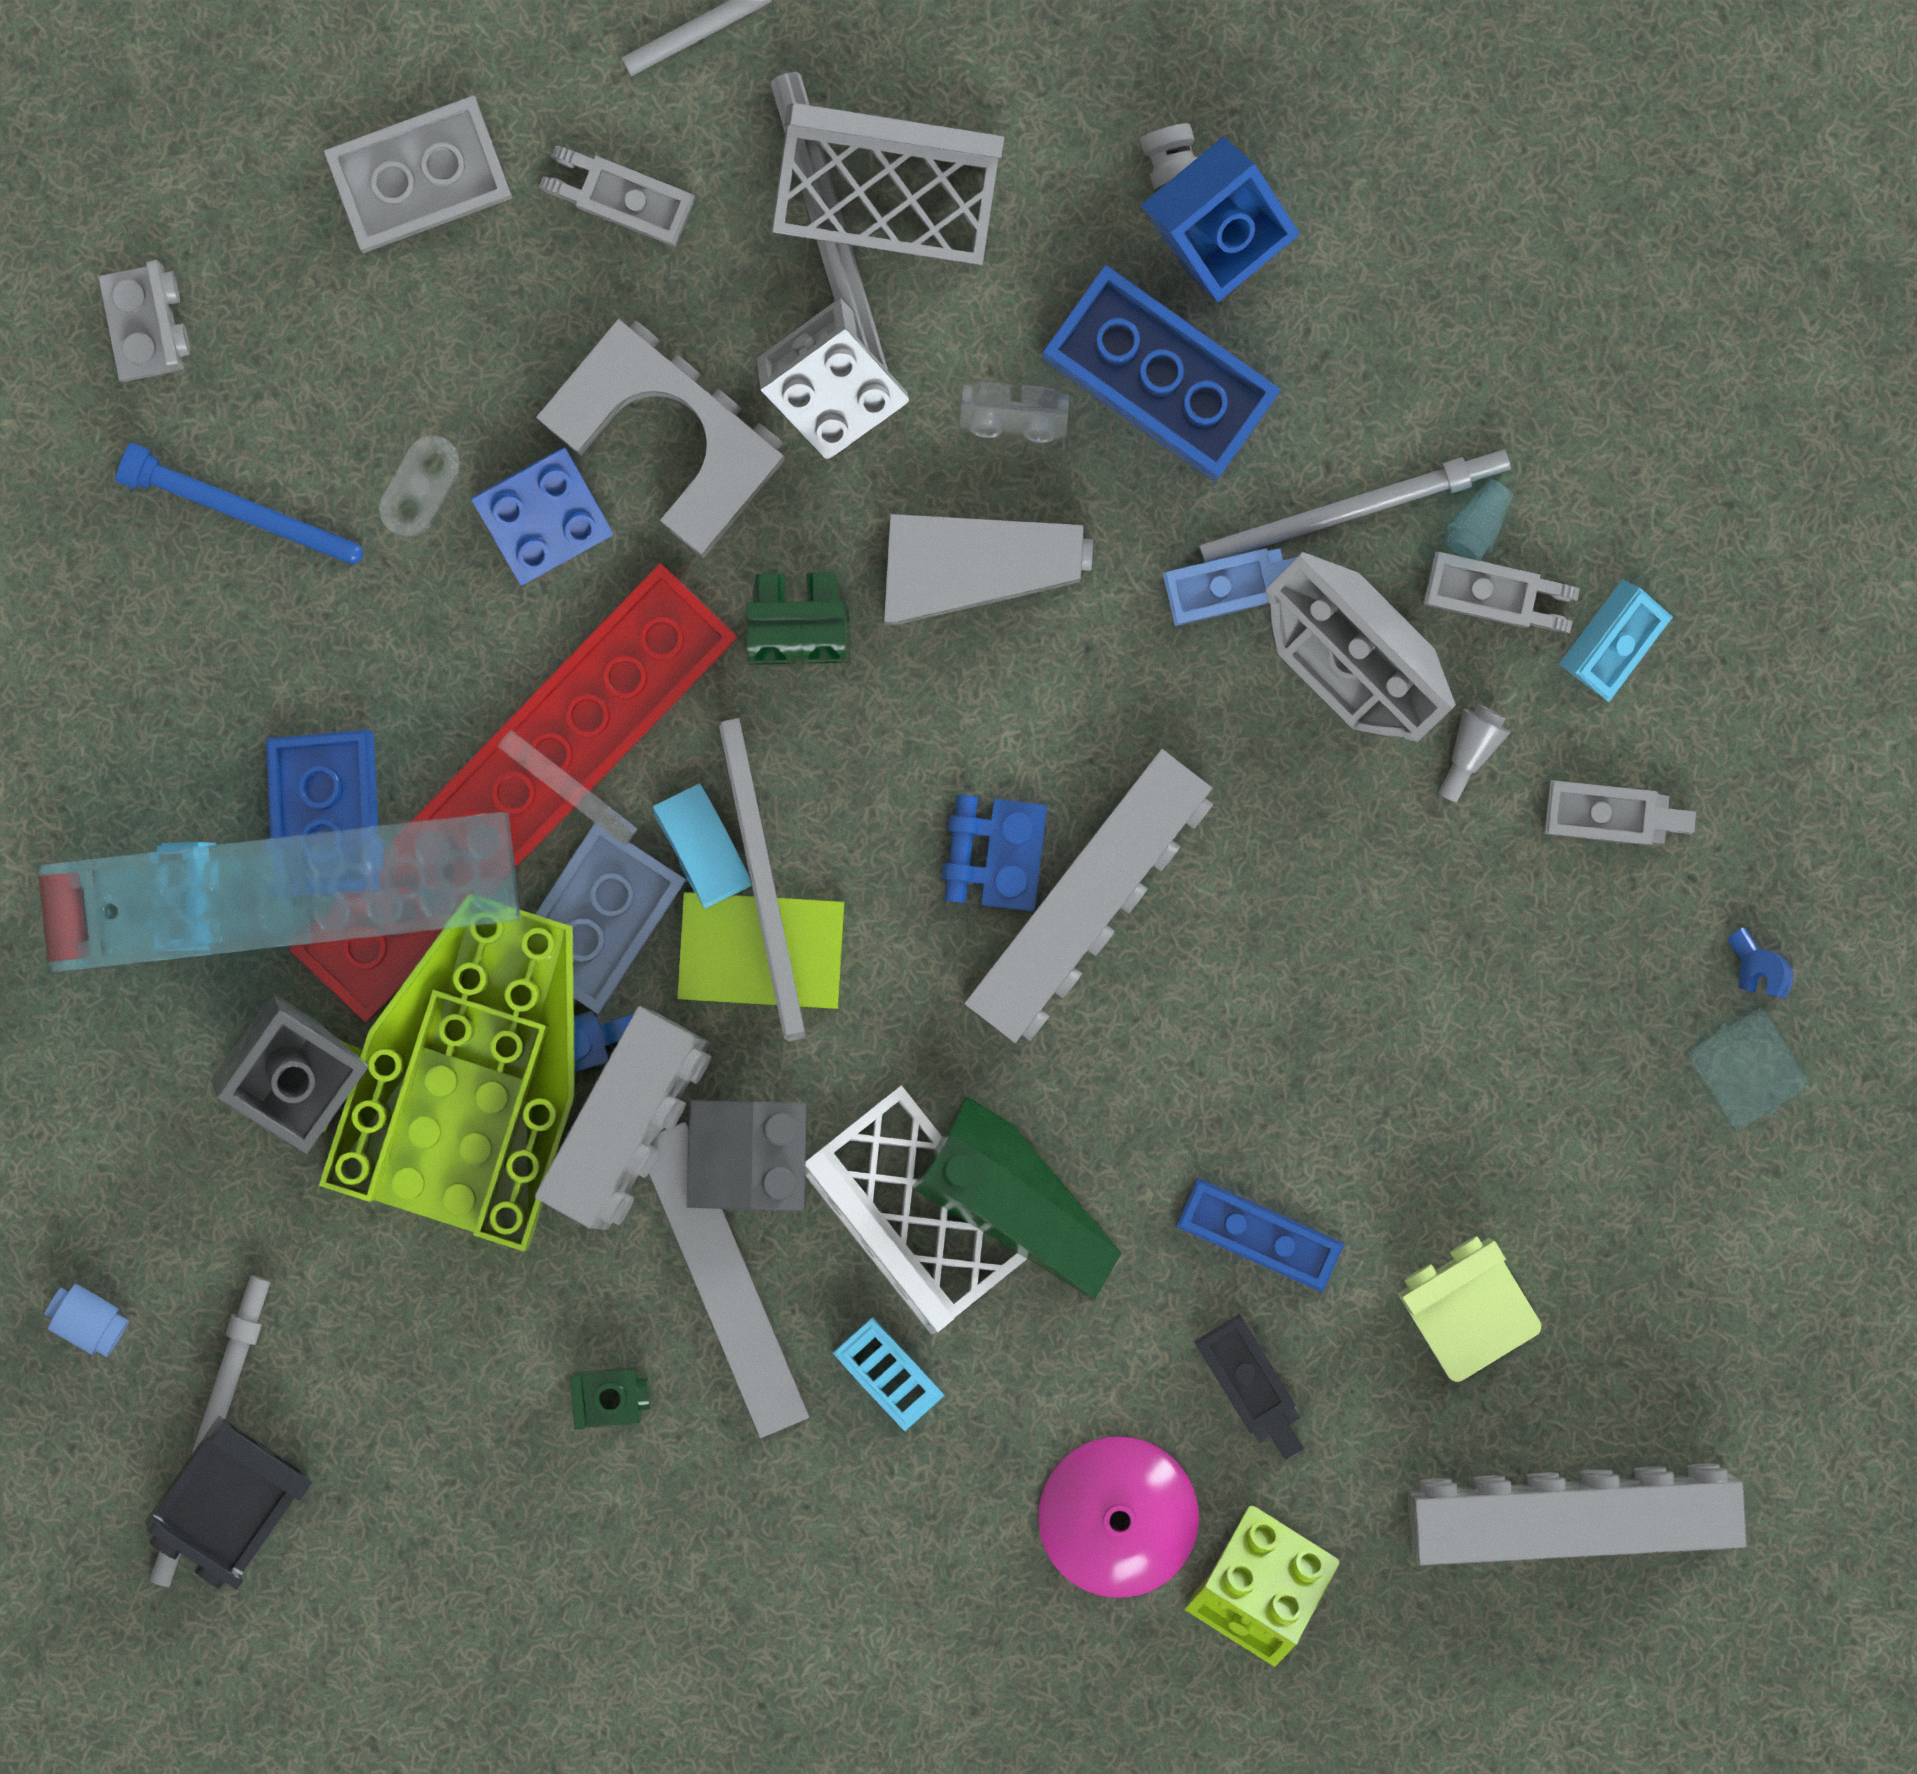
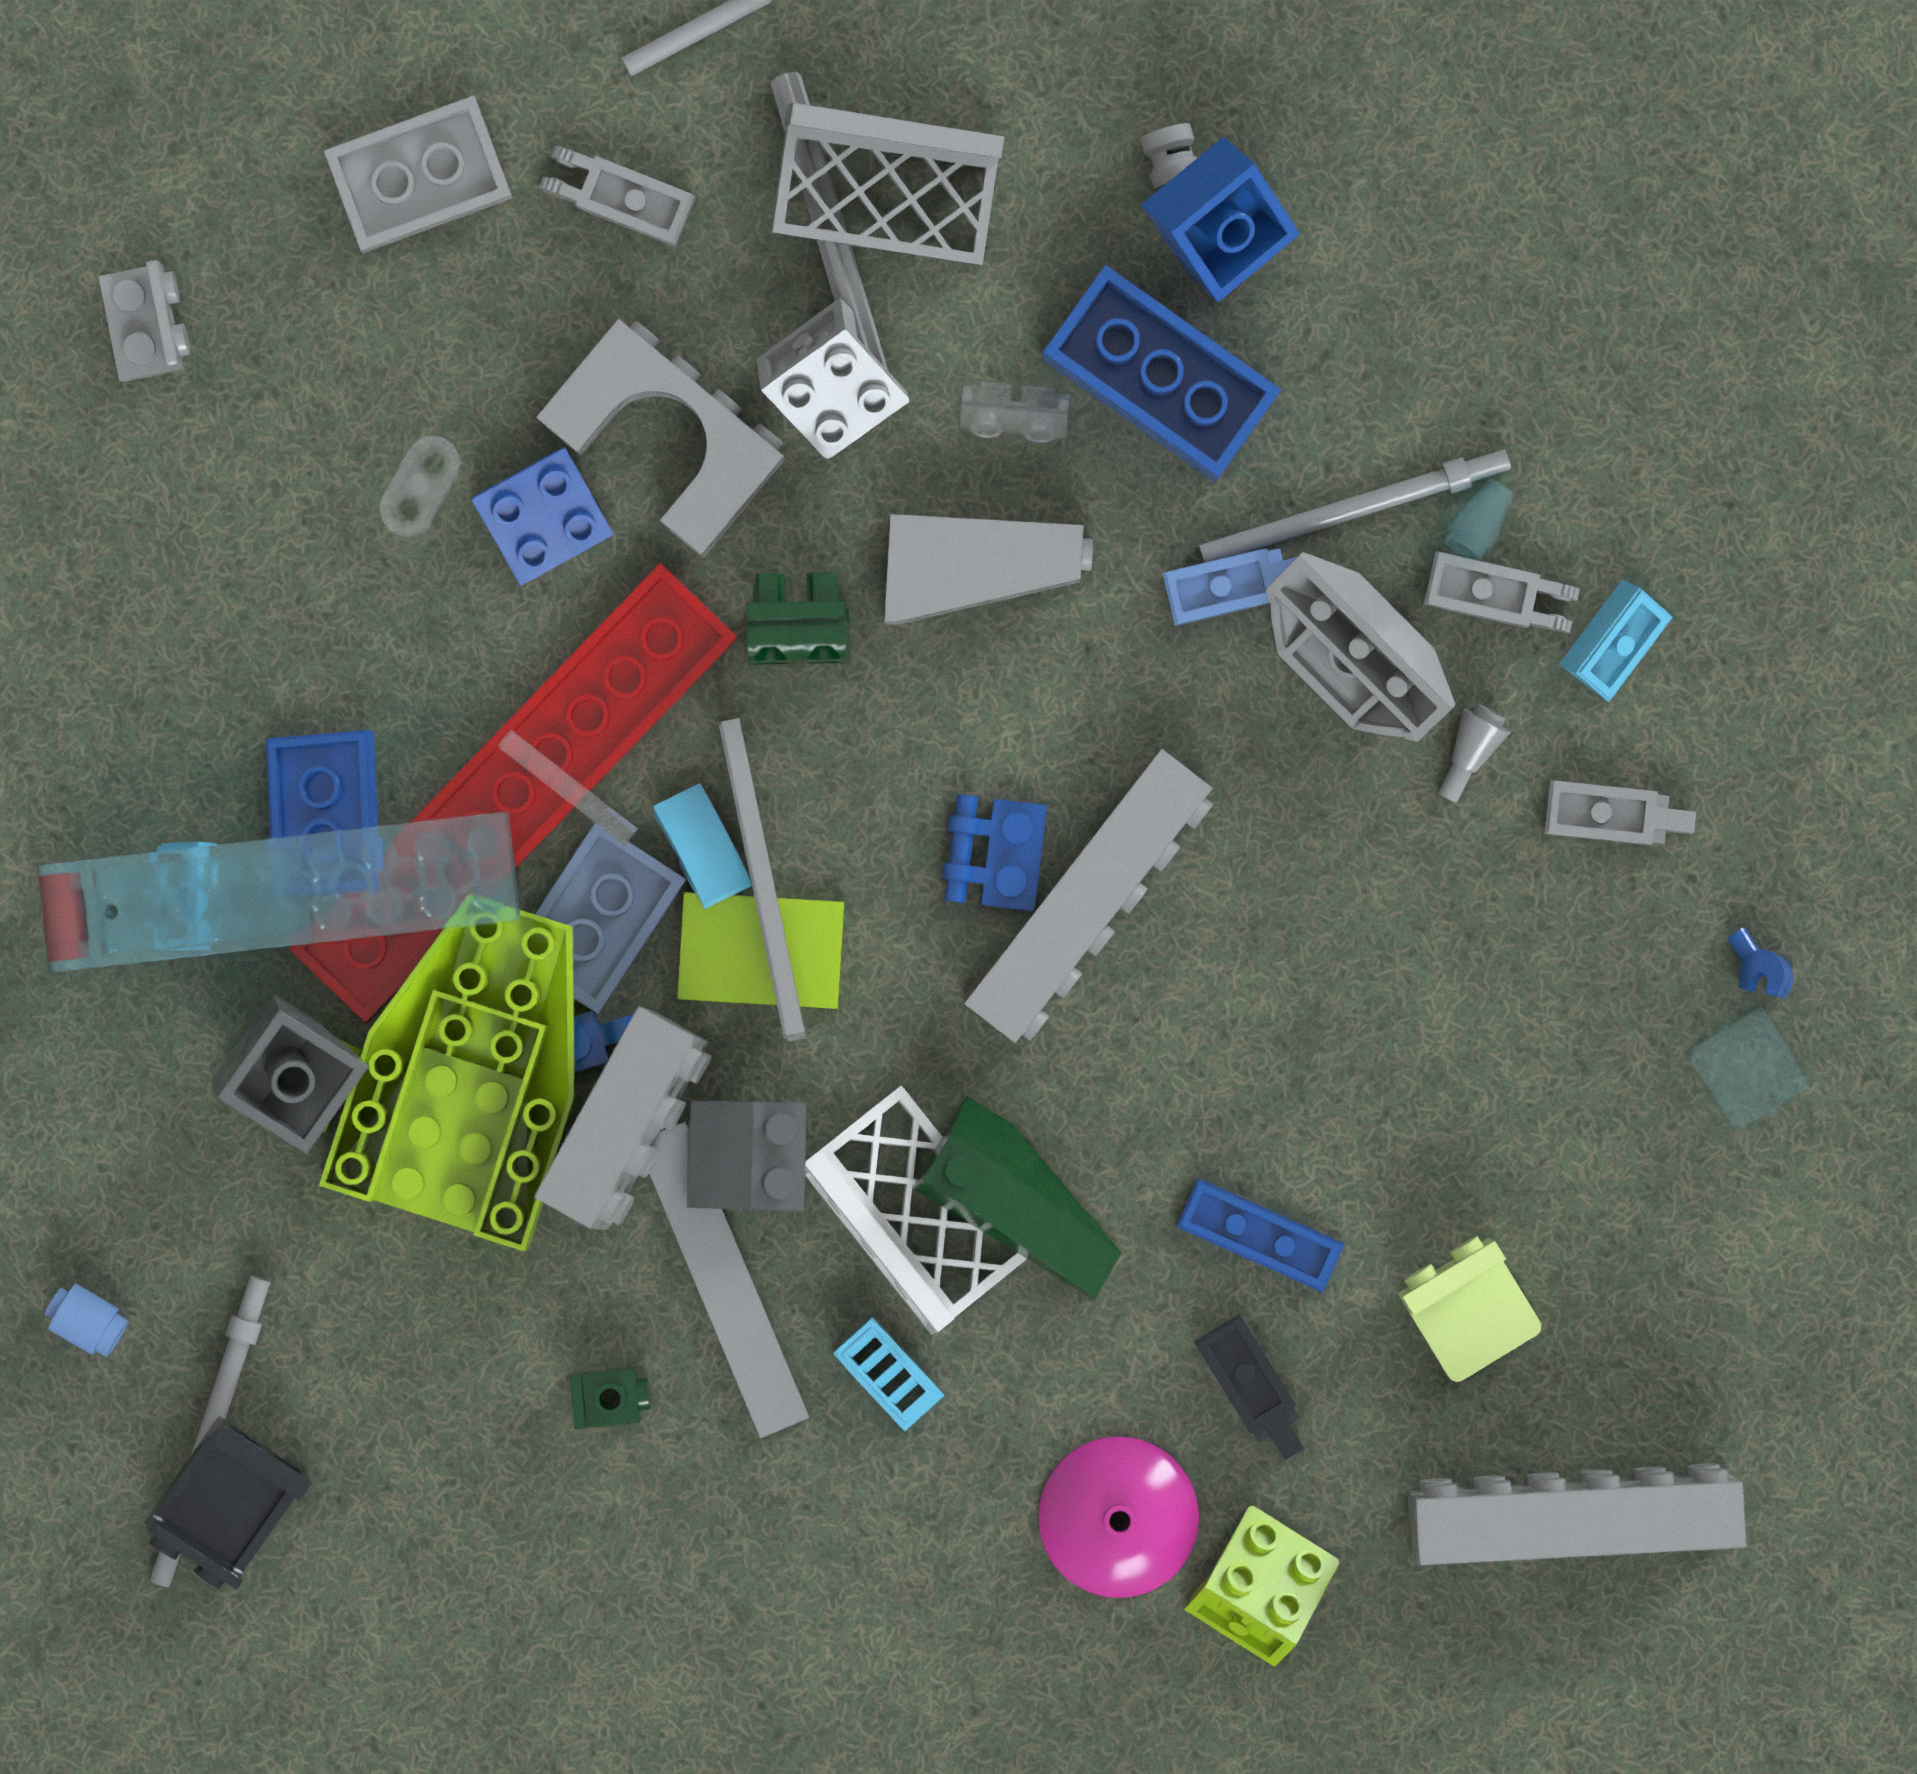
(142, 469): blue piece -> none

